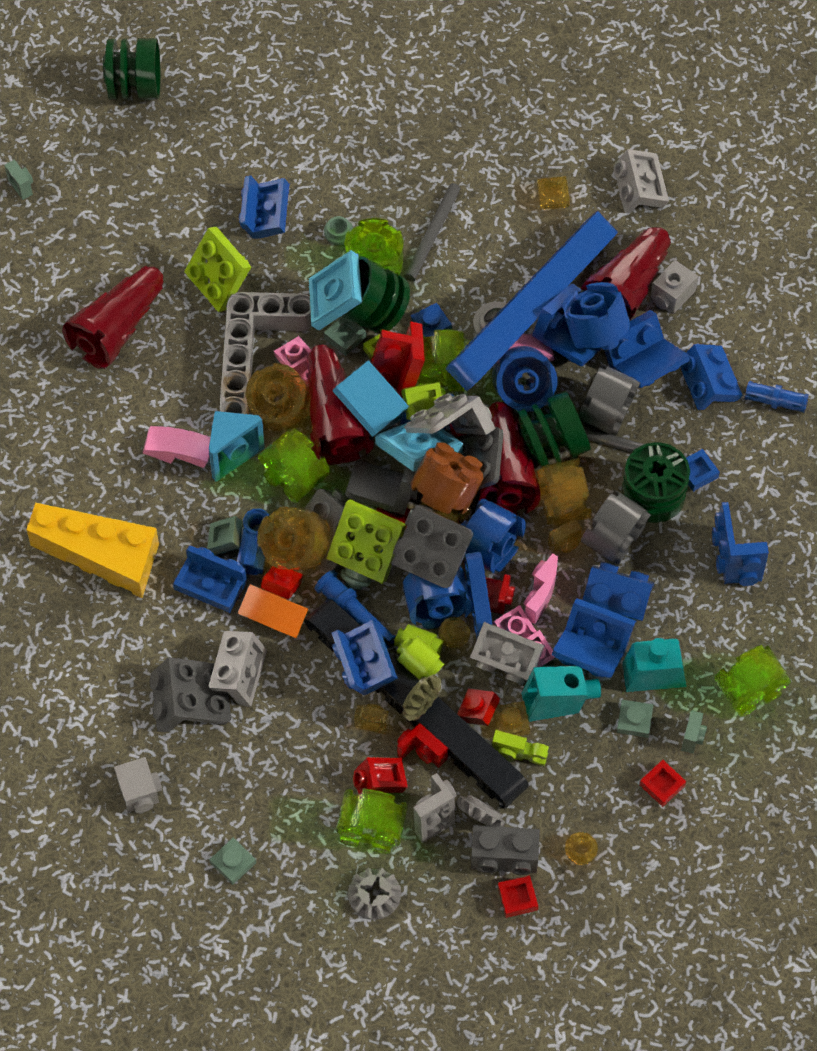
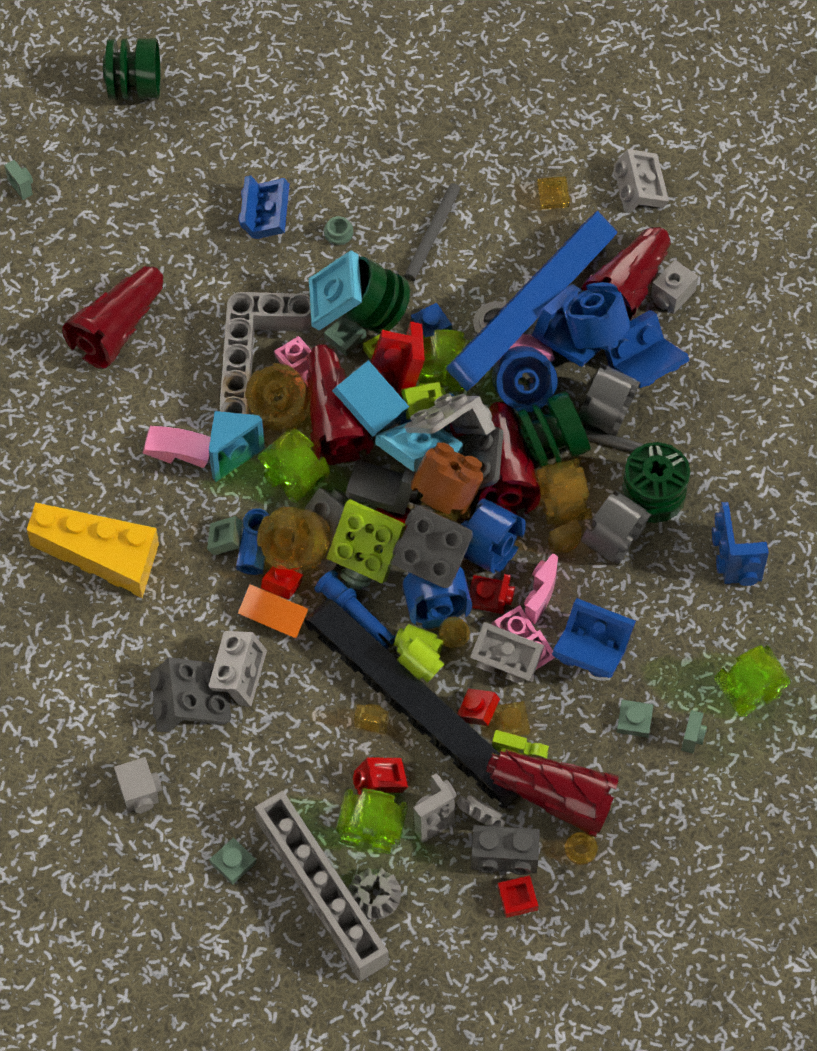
(211, 578): blue bracket -> none
(224, 268): lime plate -> none
(322, 886): none -> light grey brick
(364, 658): blue bracket -> none
(377, 242): clear neon green brick -> none
(421, 697): olive gear -> none
(428, 746): red bracket -> none
(478, 590): blue beam -> none
(557, 692): teal torso -> none
(561, 789): none -> dark red cone
(617, 591): blue bracket -> none
(654, 665): teal torso -> none
(662, 783): red plate -> none
(701, 470): blue plate -> none
(710, 376): blue bracket -> none
(776, 396): blue pin -> none

